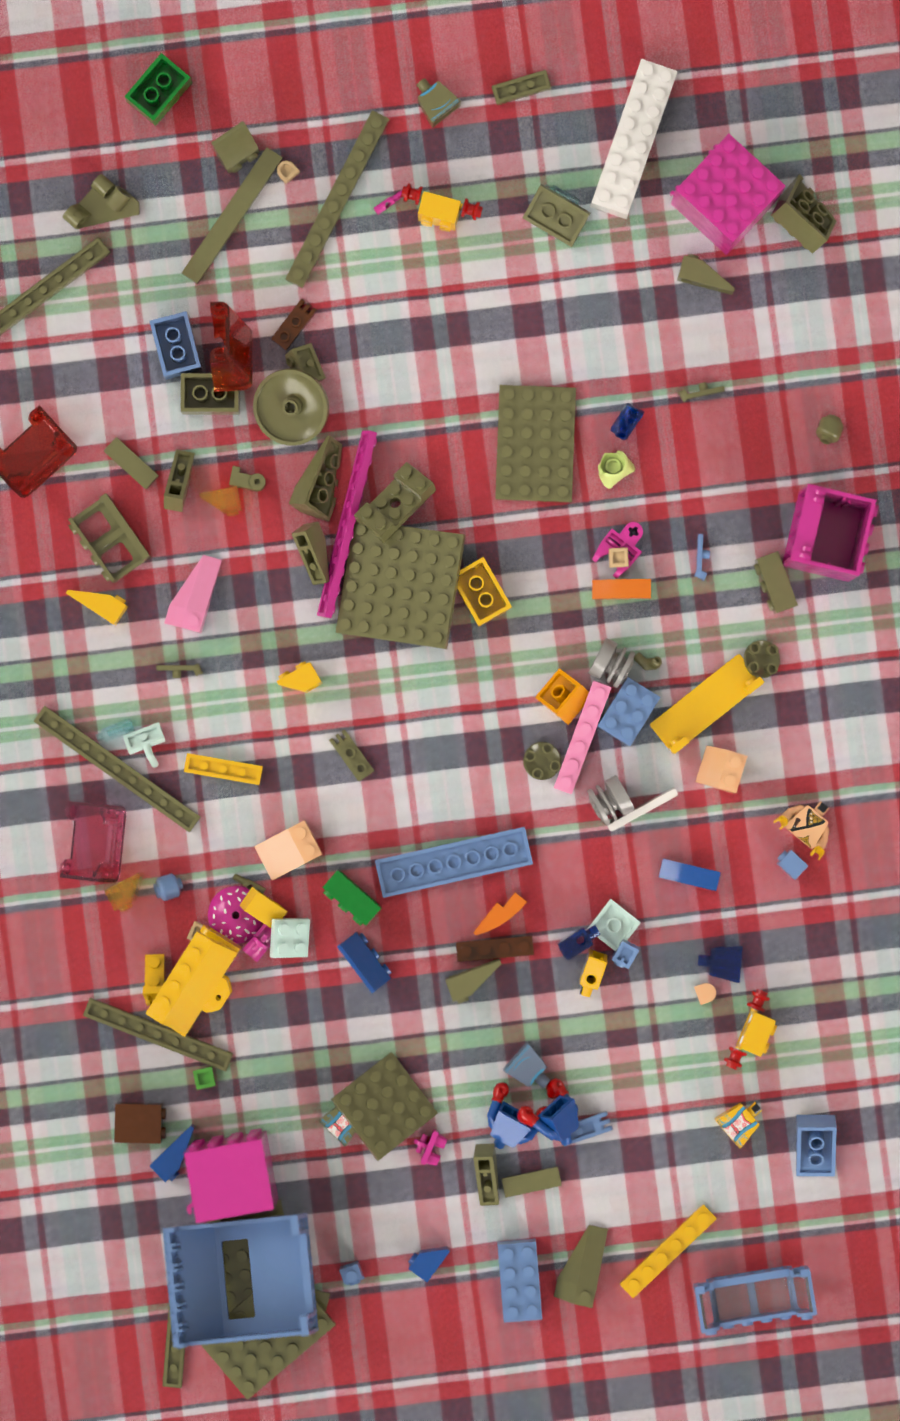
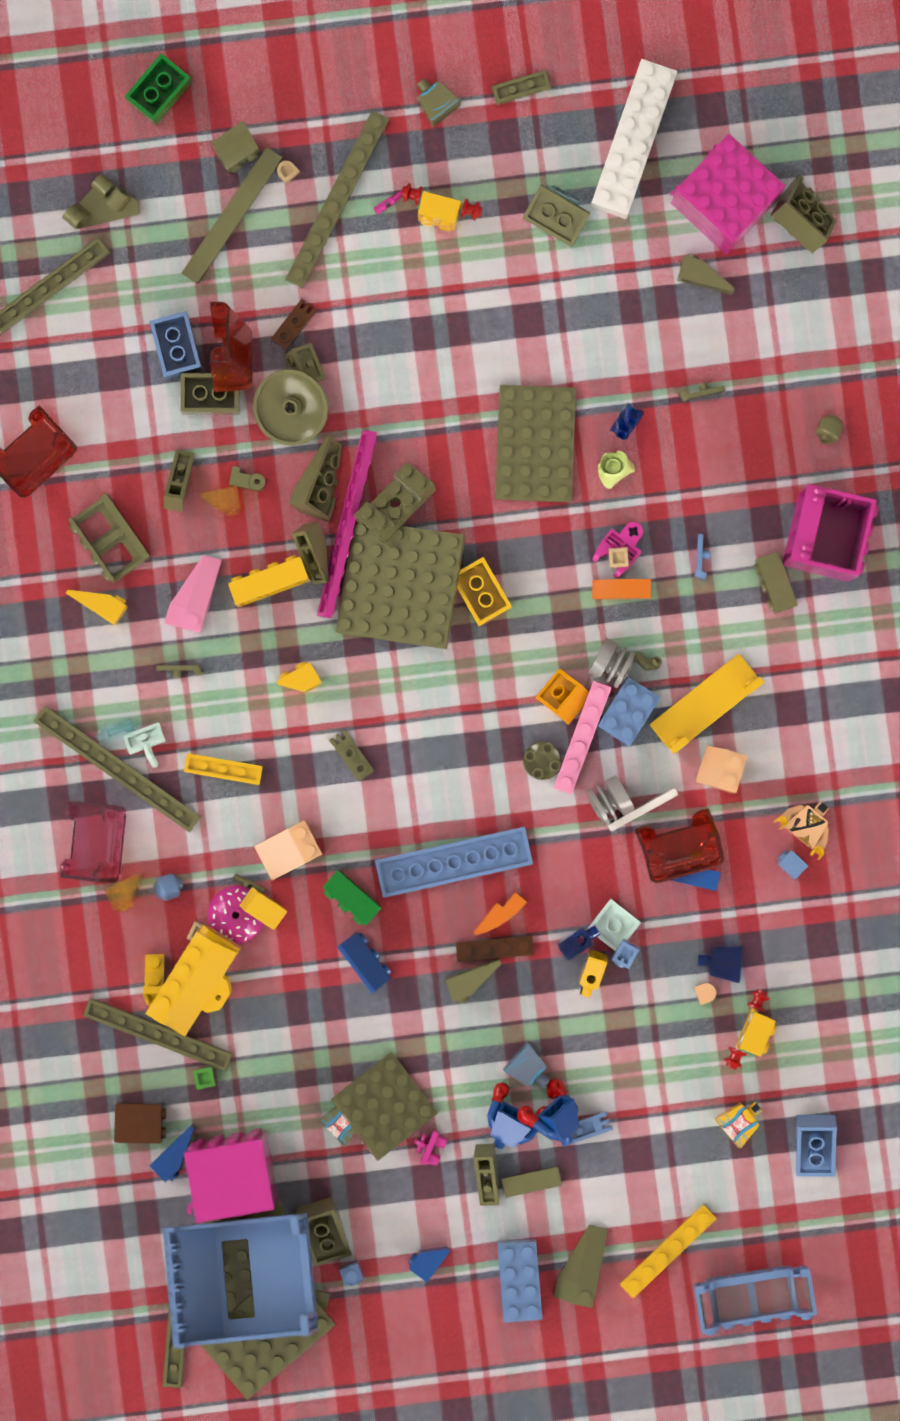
(131, 463): olive tile -> none
(259, 943): dark pink hips -> none
(269, 581): none -> yellow brick
(289, 937): light aqua plate -> none
(325, 1231): none -> olive slope
(681, 850): none -> clear red windscreen
(762, 658): olive dish -> none

